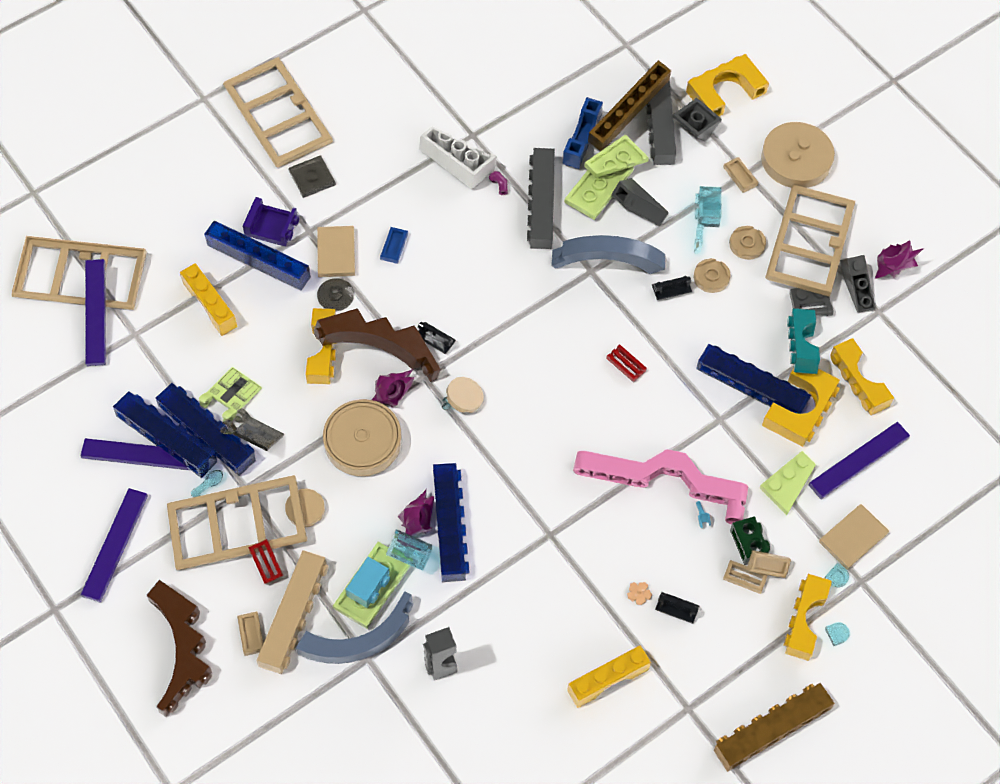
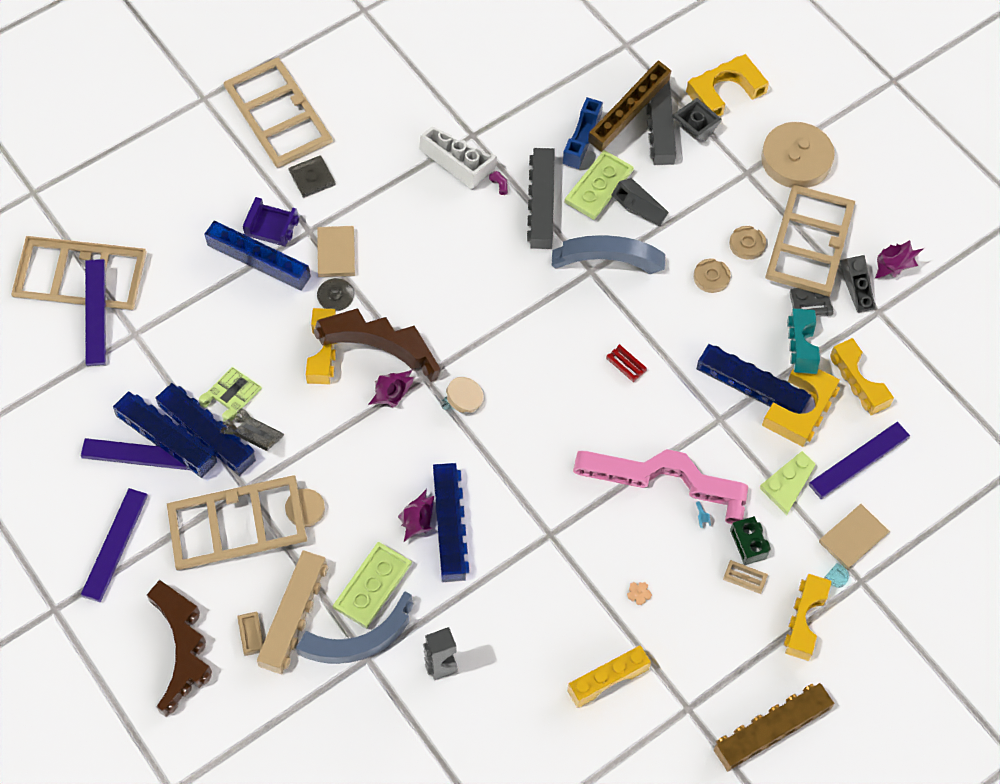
(212, 479): clear light blue piece -> none
(214, 305): yellow arch -> none
(273, 558): red tile -> none
(362, 437): tan brick -> none
(368, 582): medium azure brick -> none
(394, 245): blue tile -> none
(409, 549): clear light blue brick -> none
(435, 337): black hinge -> none
(616, 157): yellowish green wing -> none
(672, 287): black hinge -> none
(677, 607): black hinge -> none
(699, 239): clear light blue piece -> none
(709, 206): clear light blue brick -> none
(740, 174): tan tile -> none
(768, 564): tan tile -> none
(837, 633): clear light blue tile -> none

